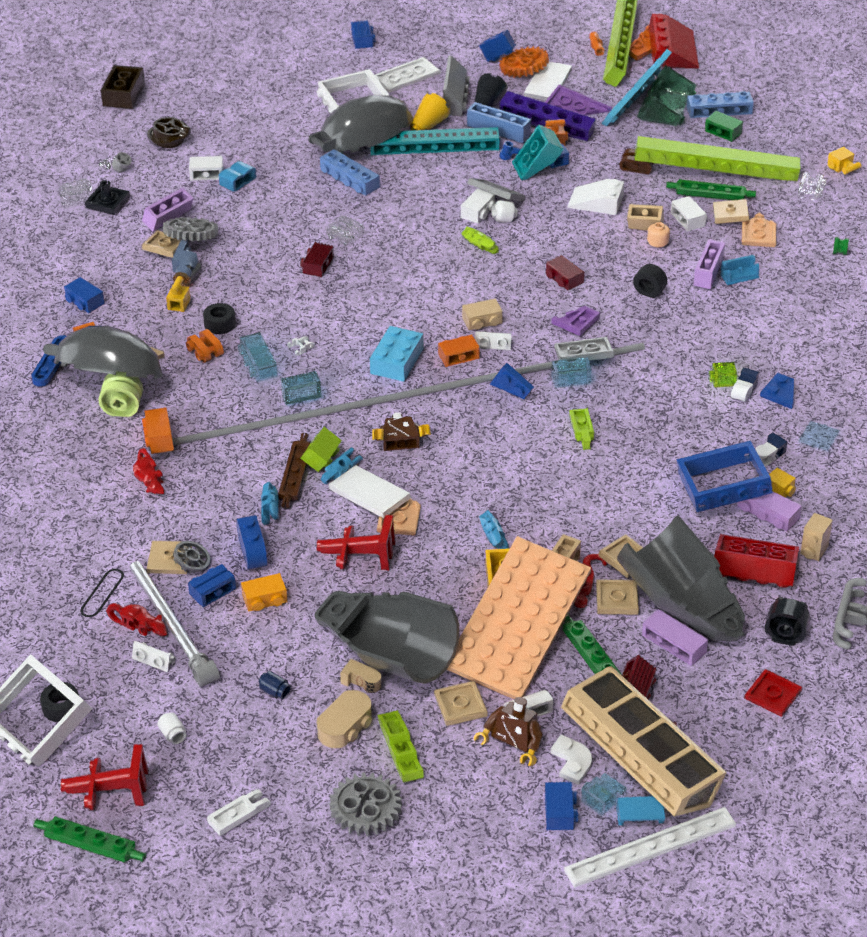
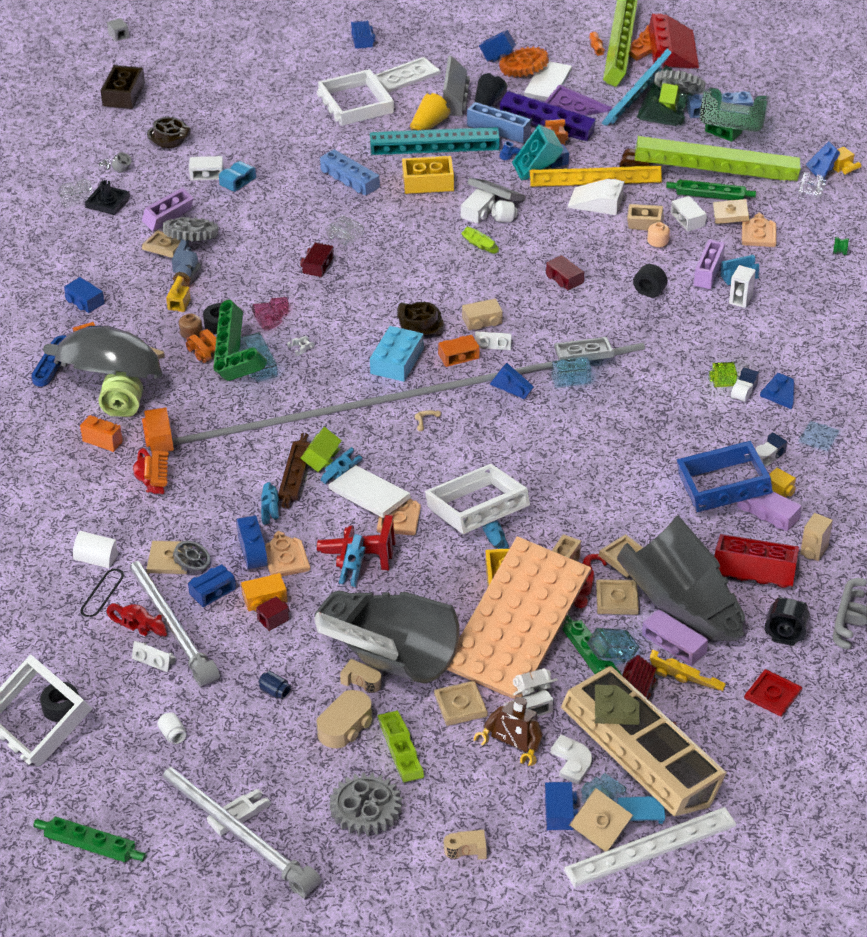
(95, 549): none -> white brick
(101, 433): none -> orange brick
(118, 29): none -> light grey brick
(124, 778): red piece -> none
(152, 465): none -> orange piece
(190, 325): none -> medium nougat head
(228, 360): none -> green beam
(269, 313): none -> clear pink brick
(273, 613): none -> dark red brick
(286, 555): none -> light nougat tile
(300, 387): clear light blue brick -> none
(300, 879): none -> flat silver piece
(356, 551): none -> dark azure hinge
(356, 636): none -> white tile
(362, 123): dark grey windscreen -> none
(400, 433): reddish brown torso -> none
(420, 415): none -> tan piece
(421, 318): none -> dark brown piece
(427, 174): none -> yellow brick
(465, 843): none -> tan leg
(514, 499): none -> white window
(540, 681): none -> white hinge
(577, 320): medium lavender wing -> none
(582, 426): lime hinge -> none
(585, 176): none -> yellow tile
(601, 820): none -> tan plate
(613, 645): none -> clear light blue brick
(615, 706): none -> olive plate
(670, 96): none -> lime brick
(683, 672): none -> yellow wing
(686, 82): none -> light grey gear
(731, 115): none -> clear green windscreen
(742, 286): none -> white brick
(823, 160): none -> wing

